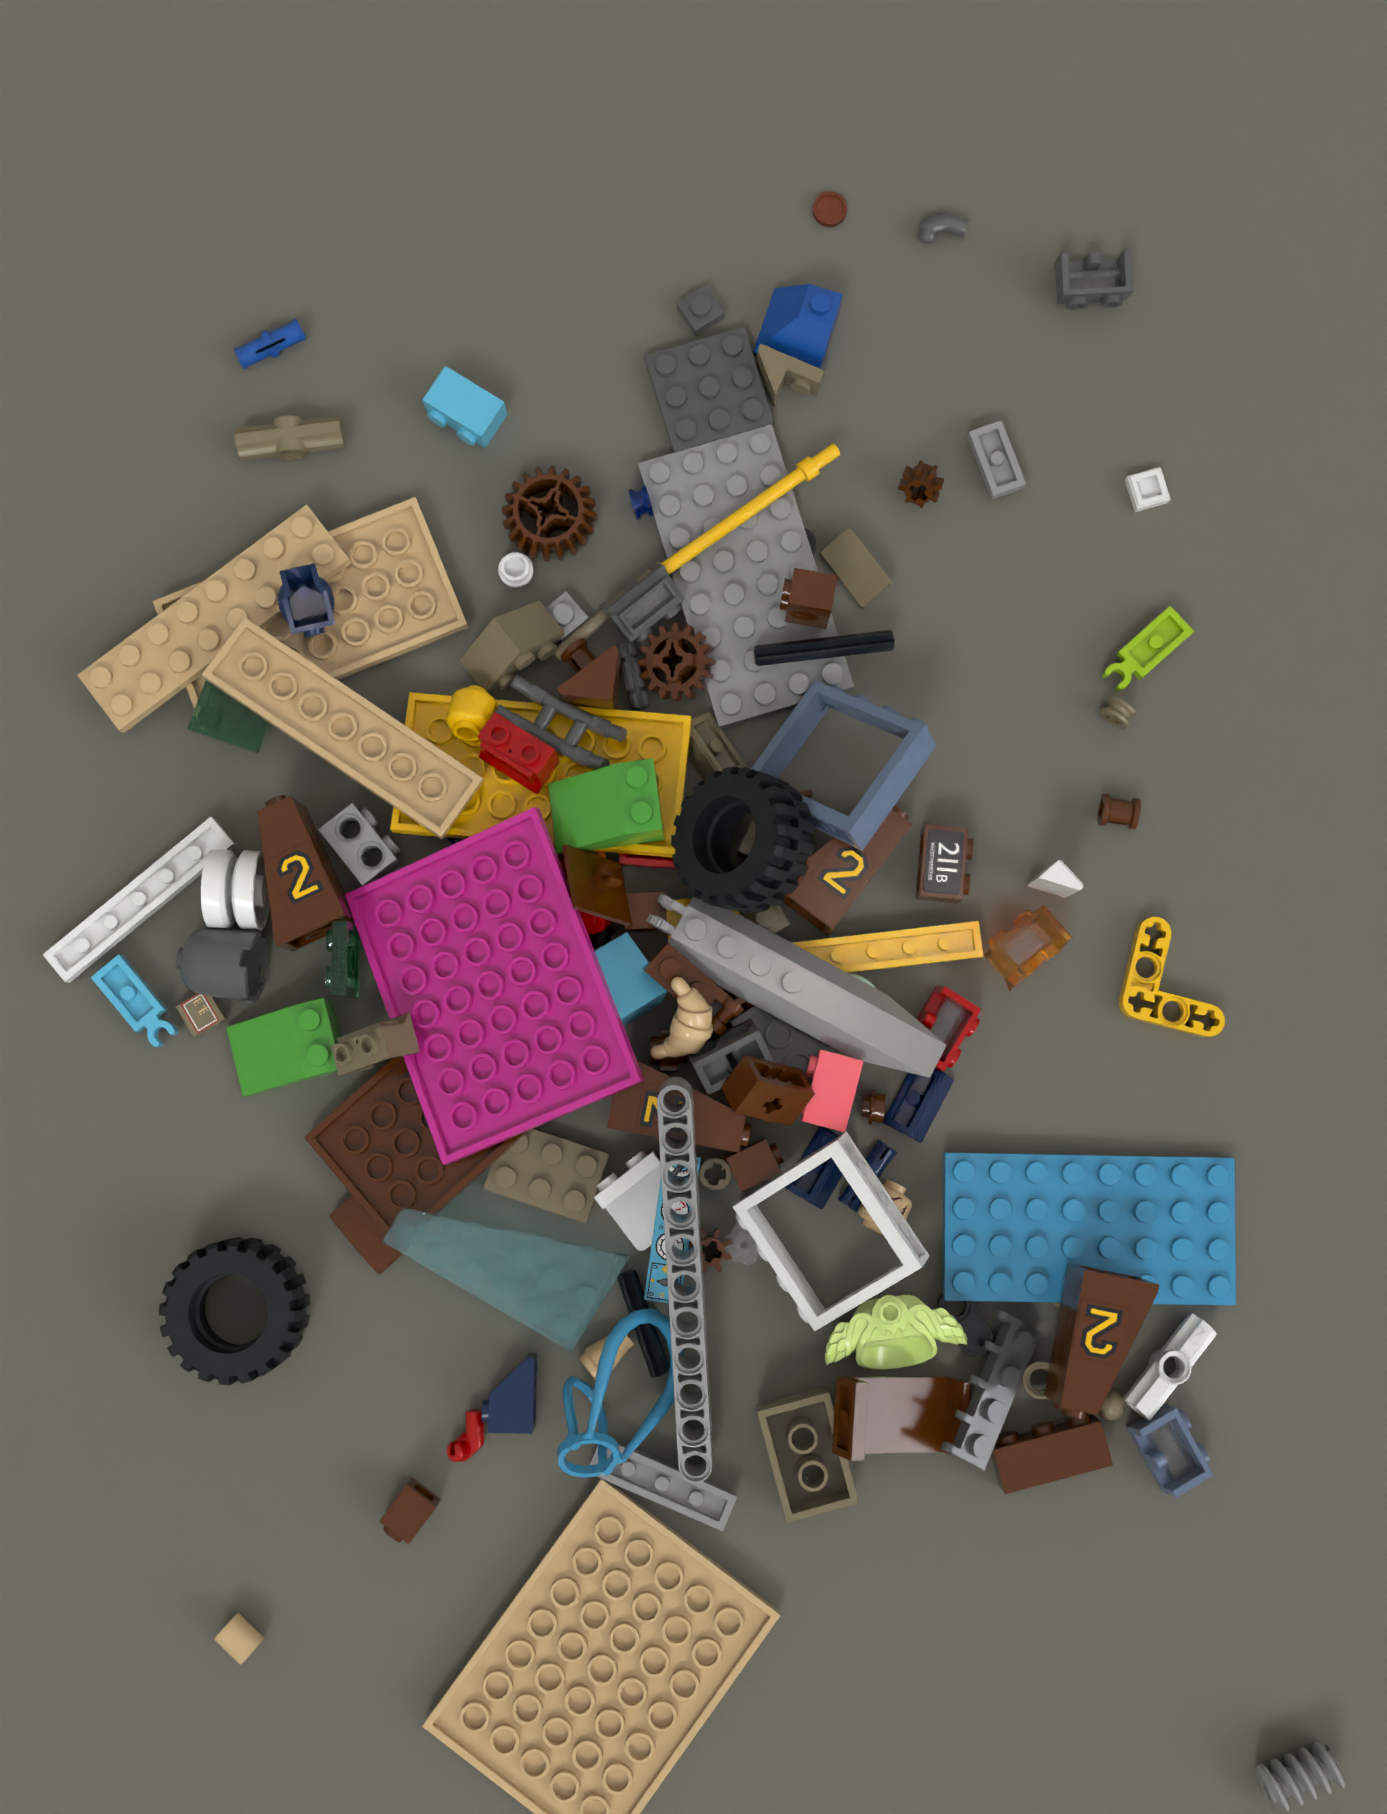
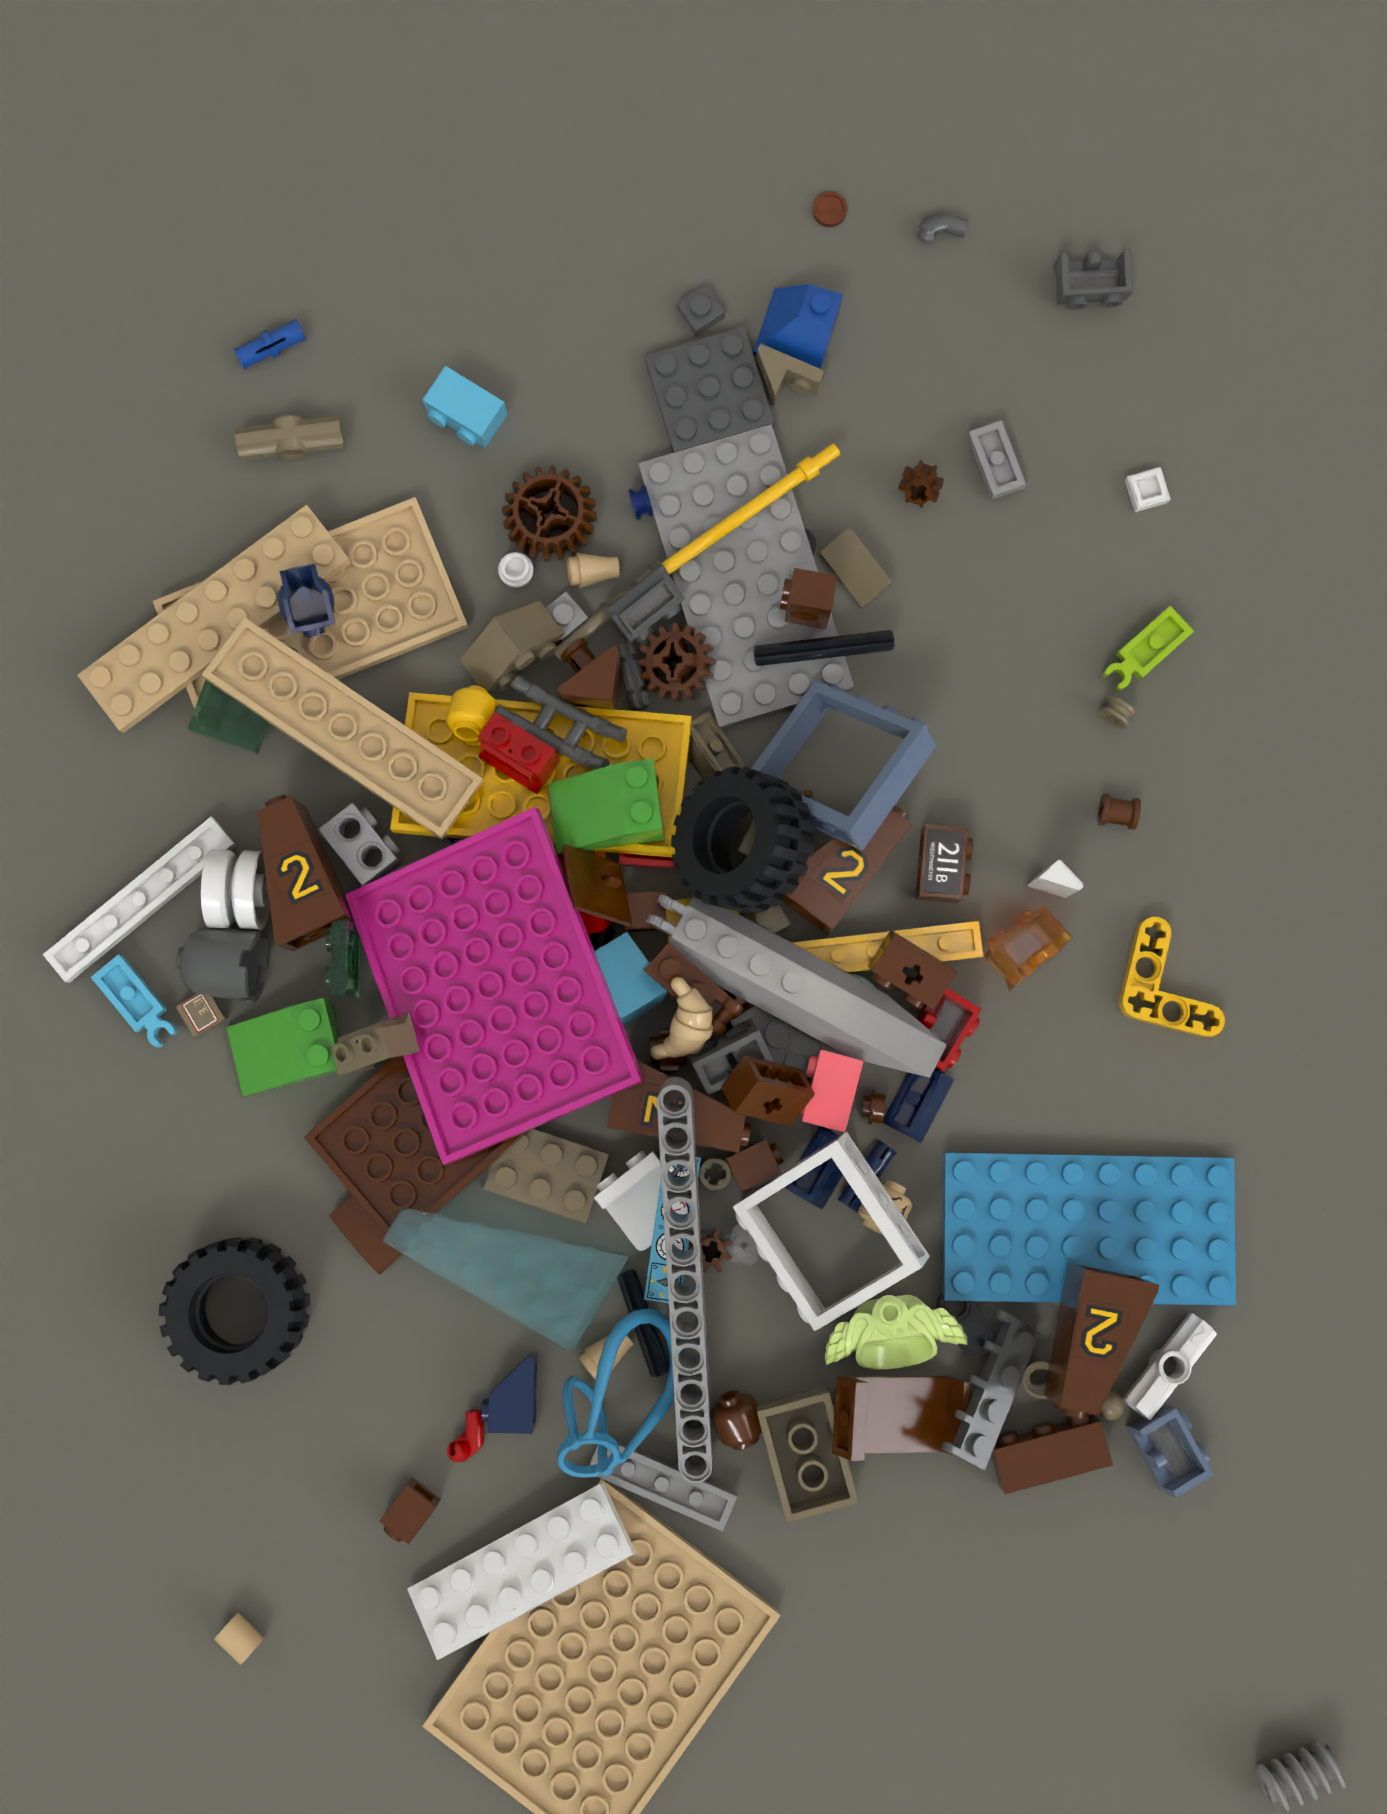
(521, 1571): none -> white plate
(591, 569): none -> tan cone
(736, 1420): none -> reddish brown head
(932, 974): none -> reddish brown brick

